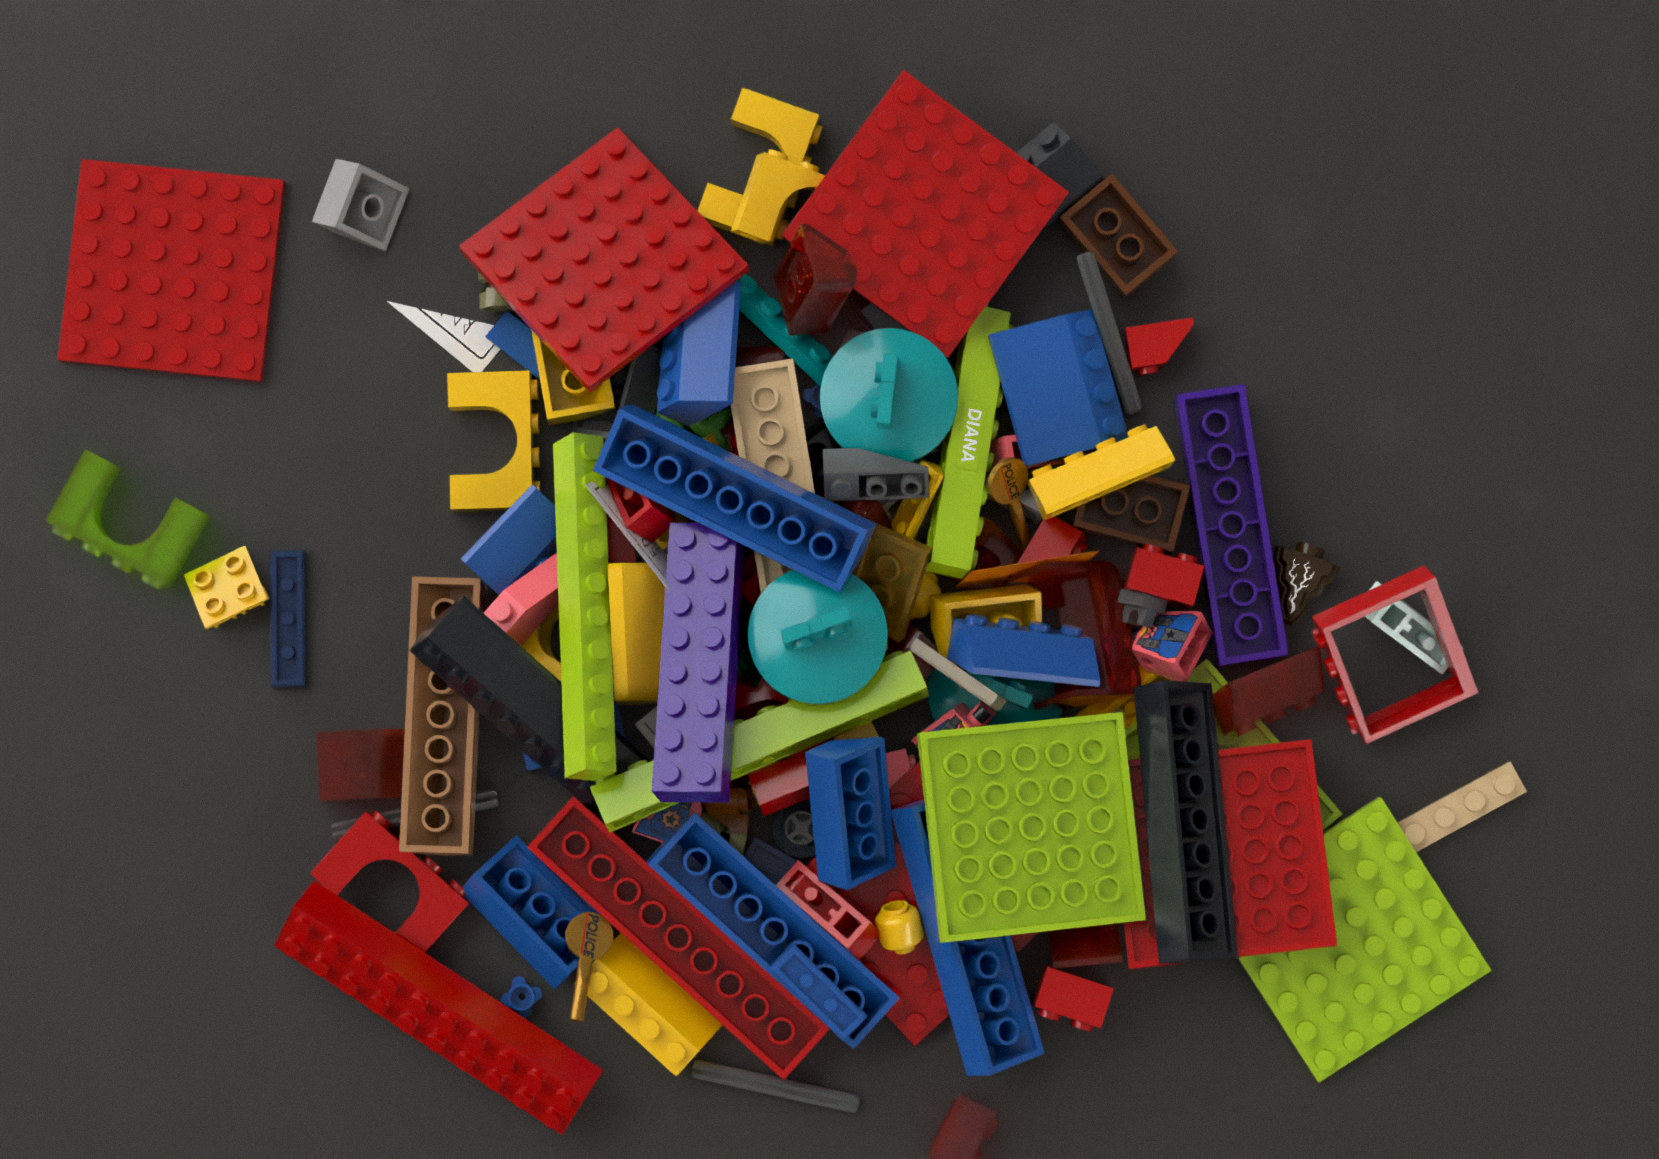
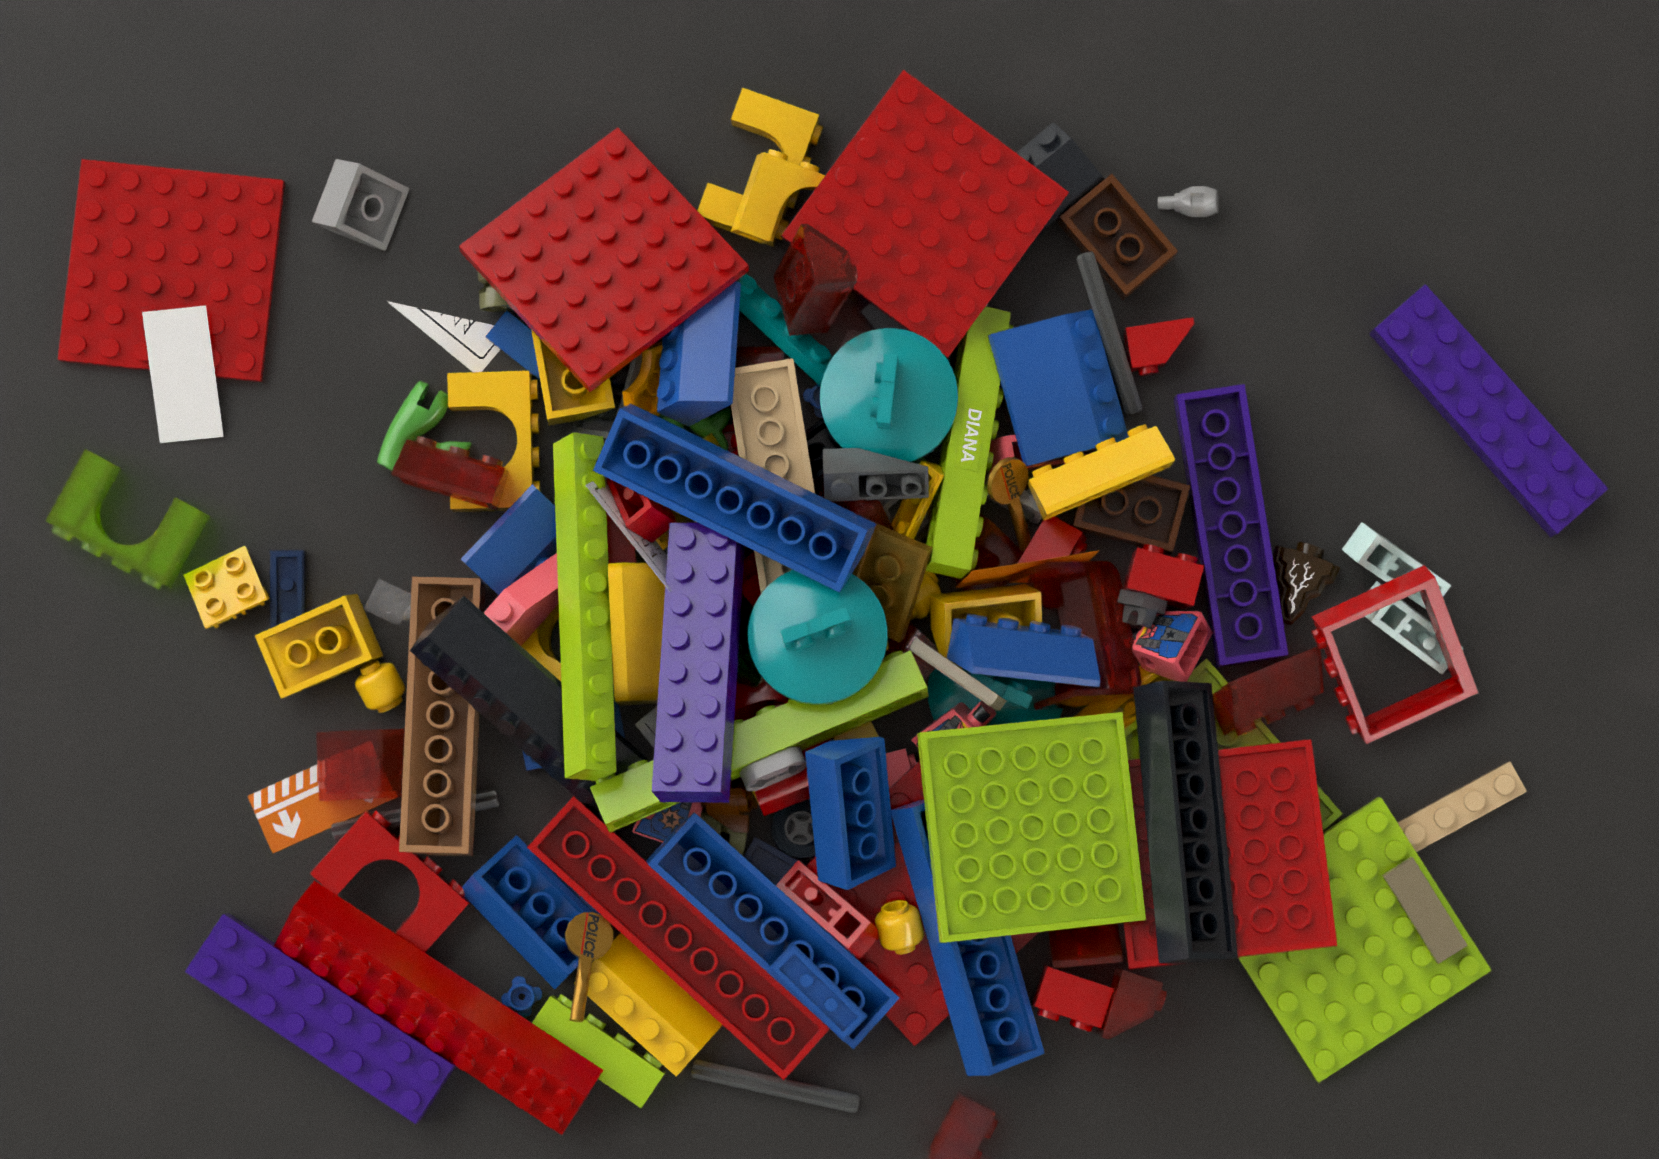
(182, 374): none -> white sticker
(293, 812): none -> orange sticker
(319, 645): none -> yellow slope
(319, 1018): none -> dark purple brick
(380, 686): none -> yellow head
(389, 603): none -> clear bracket
(415, 421): none -> bright green piece
(451, 472): none -> clear red slope
(623, 1068): none -> lime brick
(644, 389): none -> light orange tile
(773, 769): none -> light grey beam
(1131, 1002): none -> clear red slope
(1193, 201): none -> light grey piece
(1385, 558): none -> light aqua slope
(1424, 910): none -> dark tan tile
(1488, 411): none -> dark purple brick

